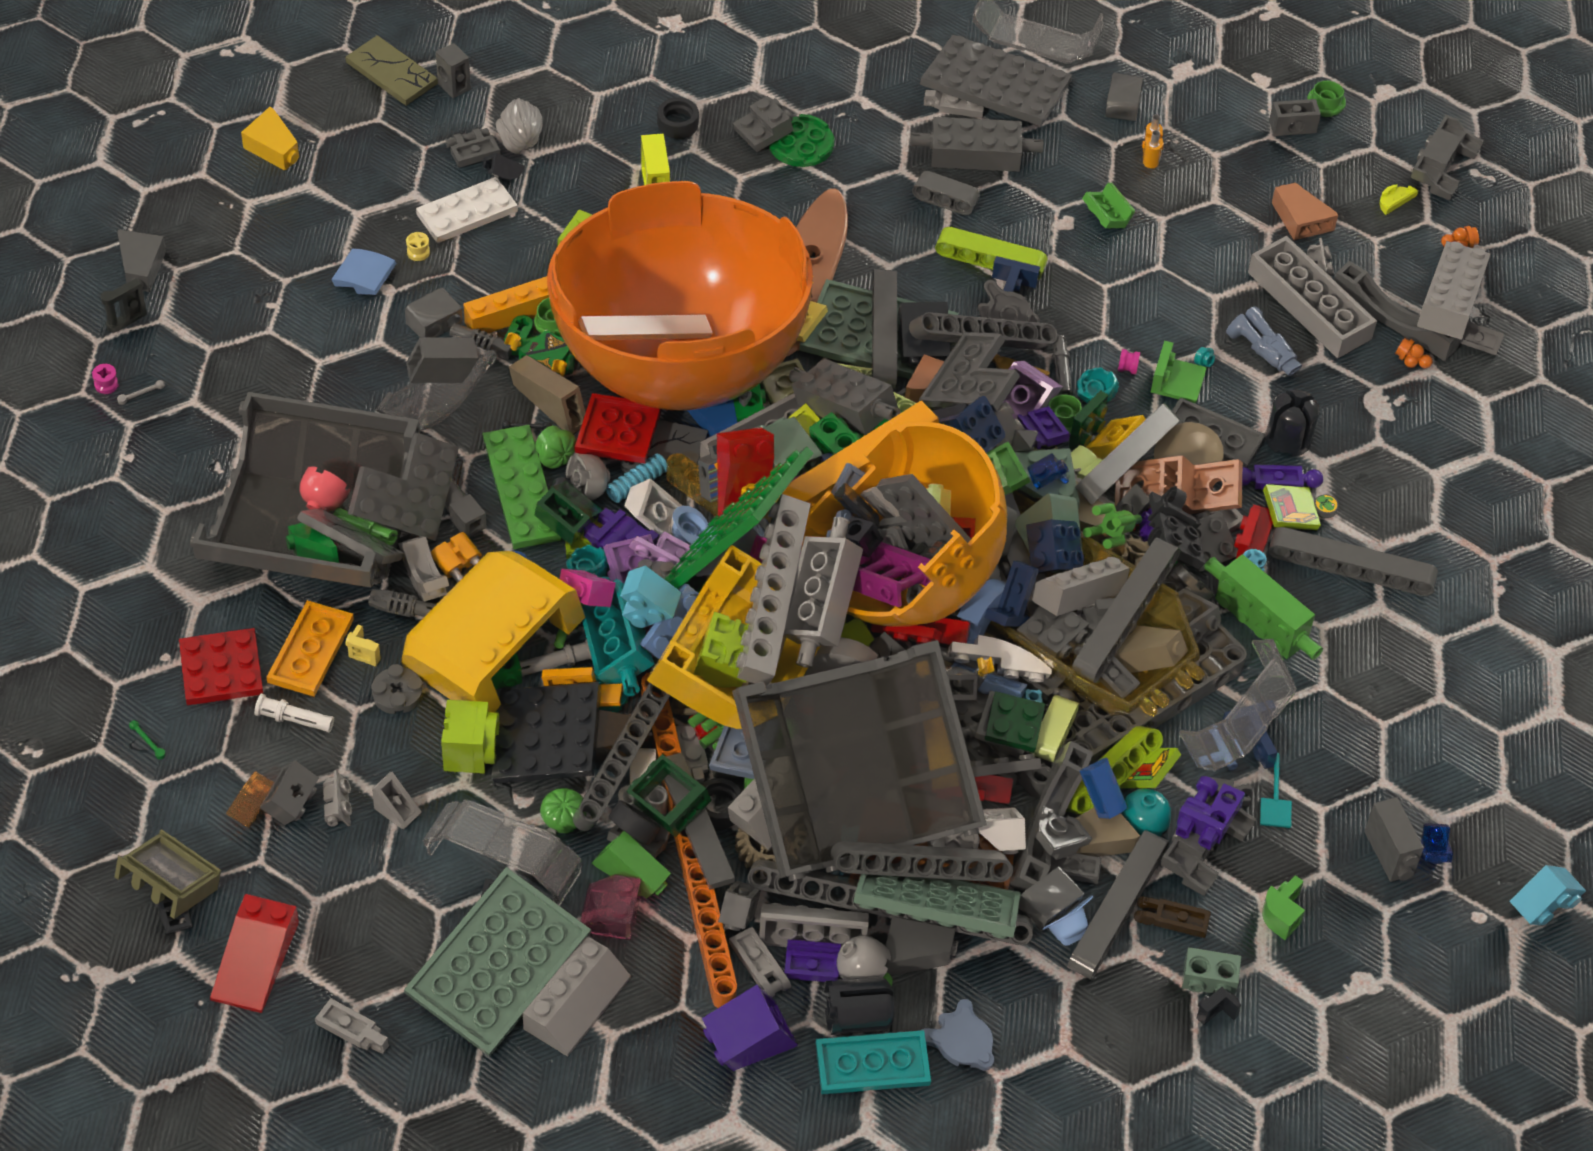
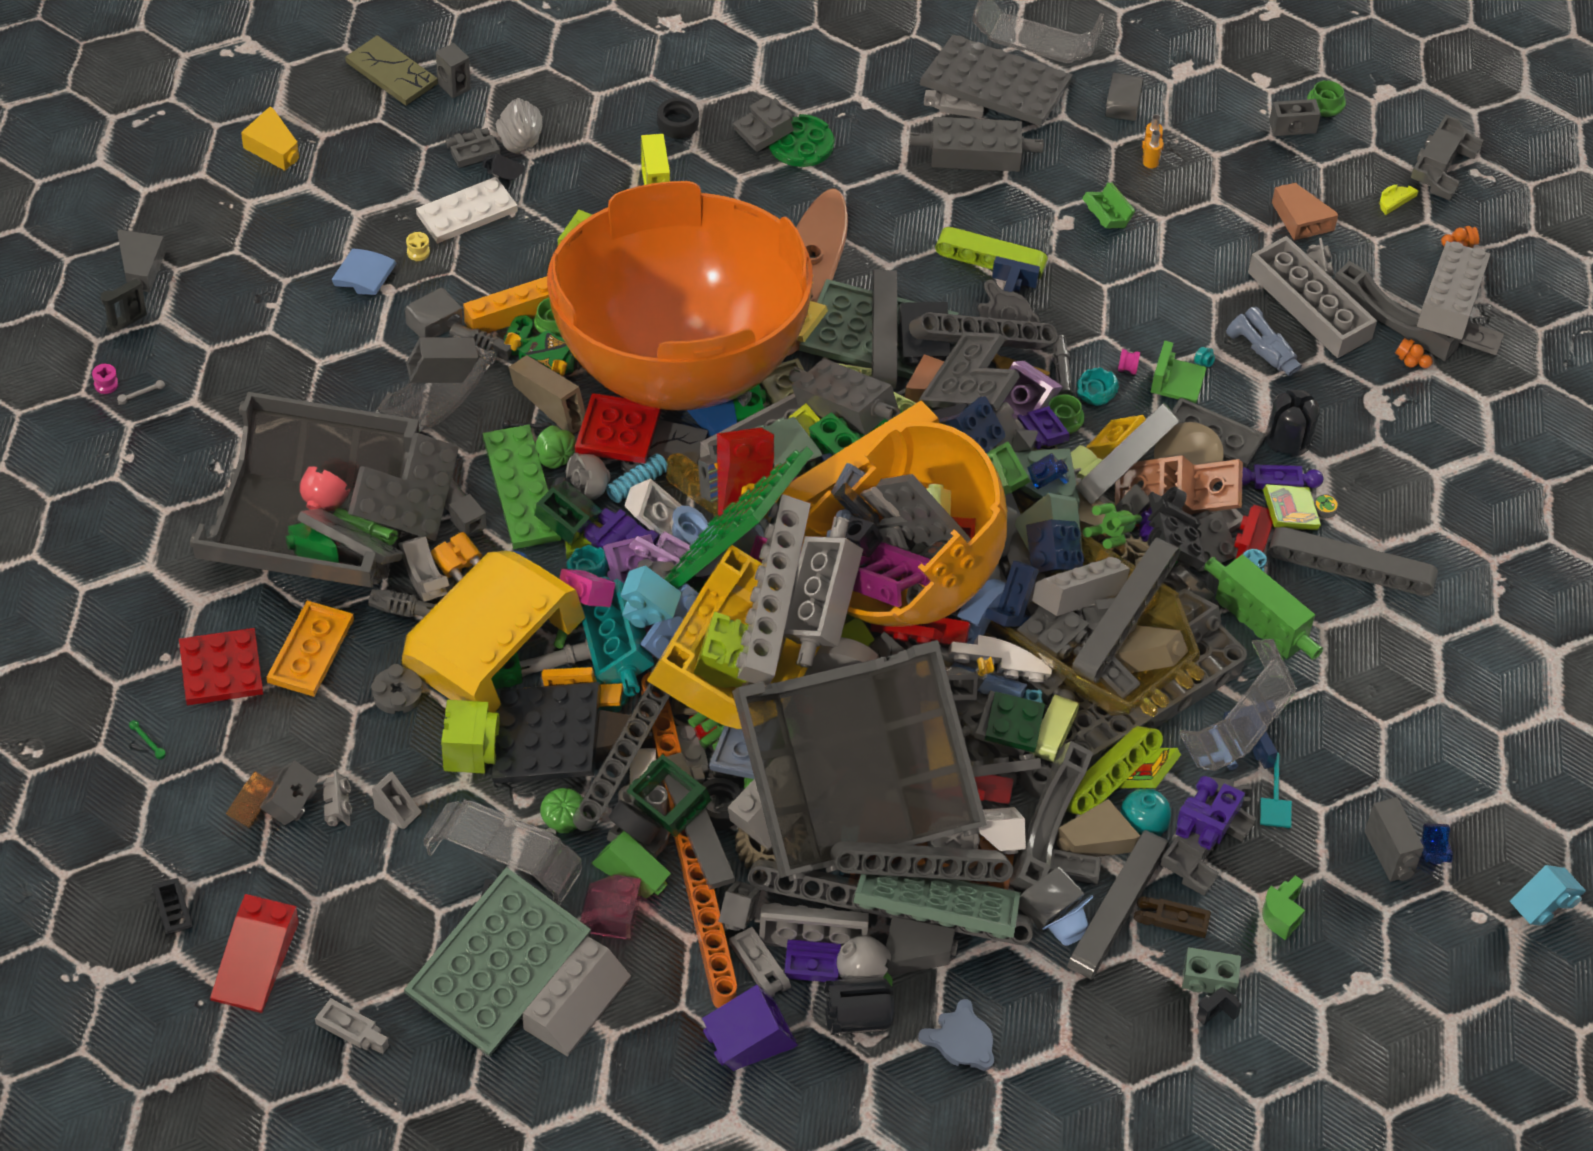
(171, 871): olive window -> none
(283, 711): white pin -> none
(362, 649): light yellow bracket -> none
(645, 327): white tile -> none
(873, 1062): teal plate -> none
(946, 193): dark grey beam -> none
(1060, 835): dark grey plate -> none
(1089, 421): dark green plate -> none
(1103, 789): blue brick -> none

